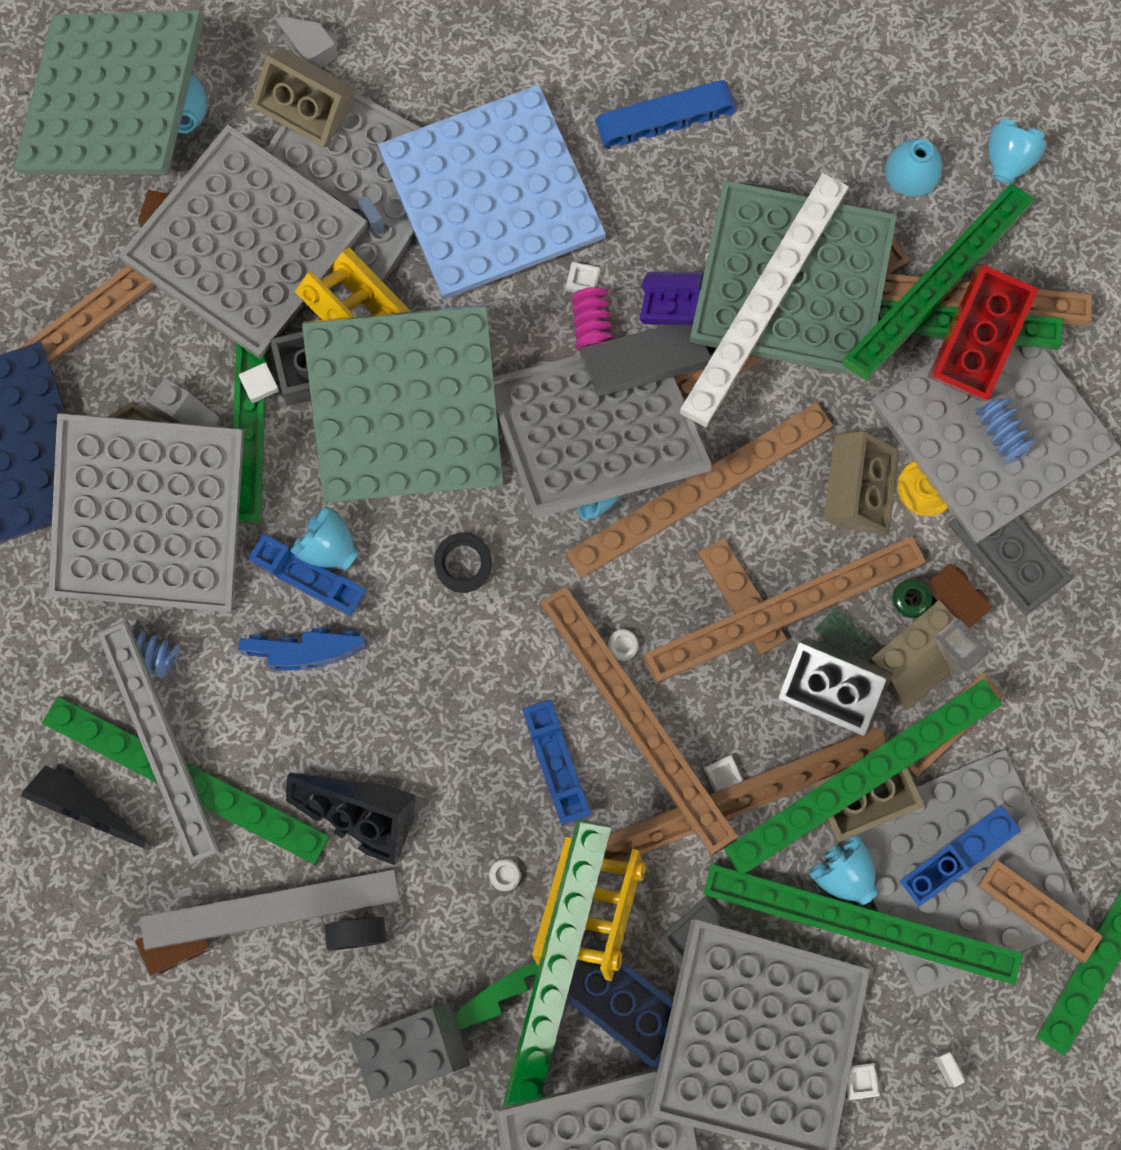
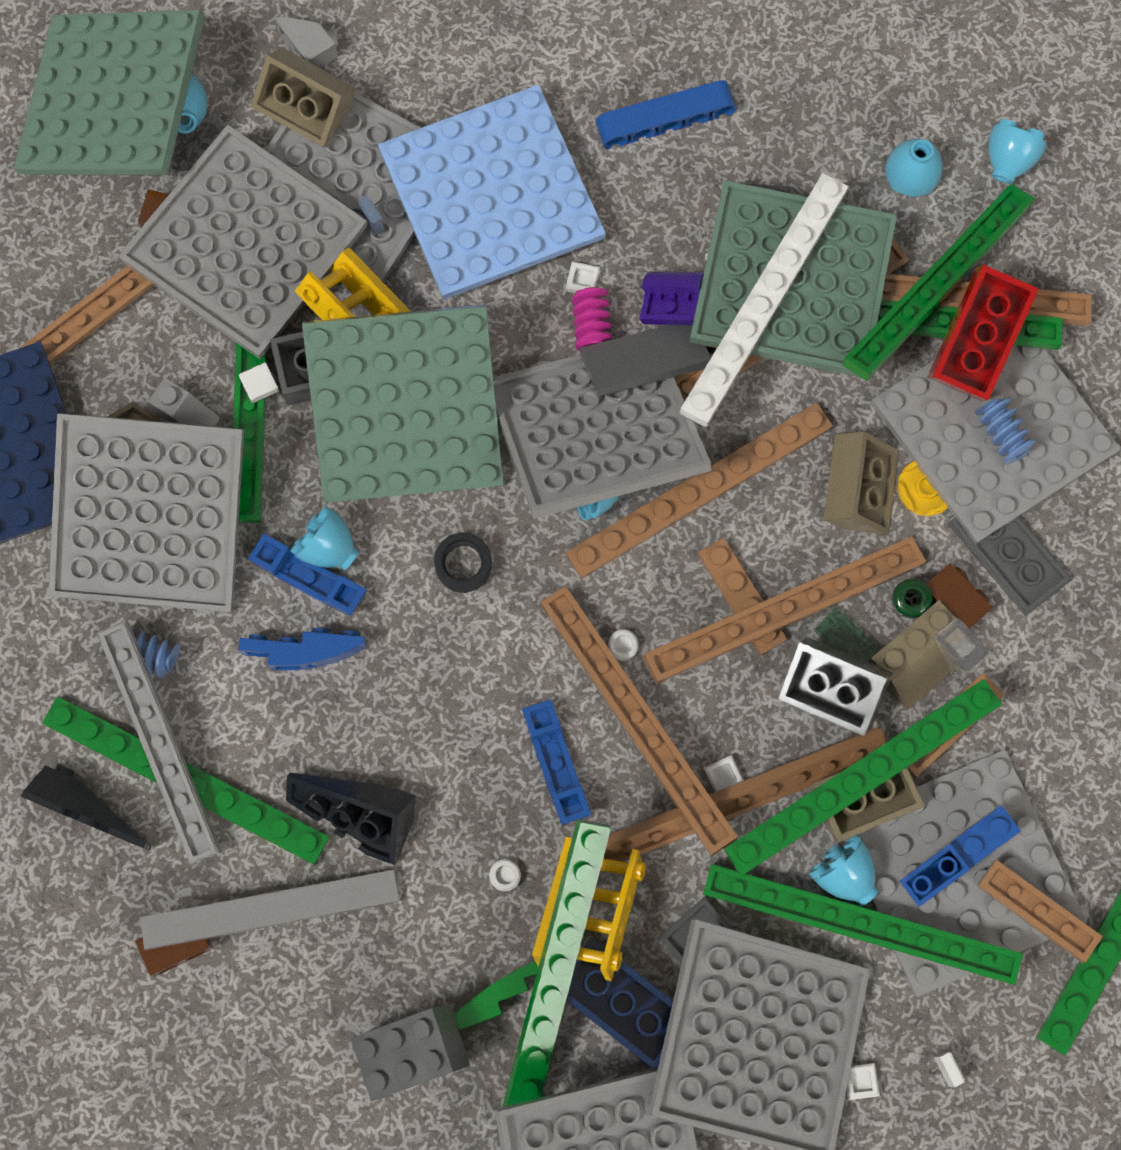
(355, 933): black tyre -> none

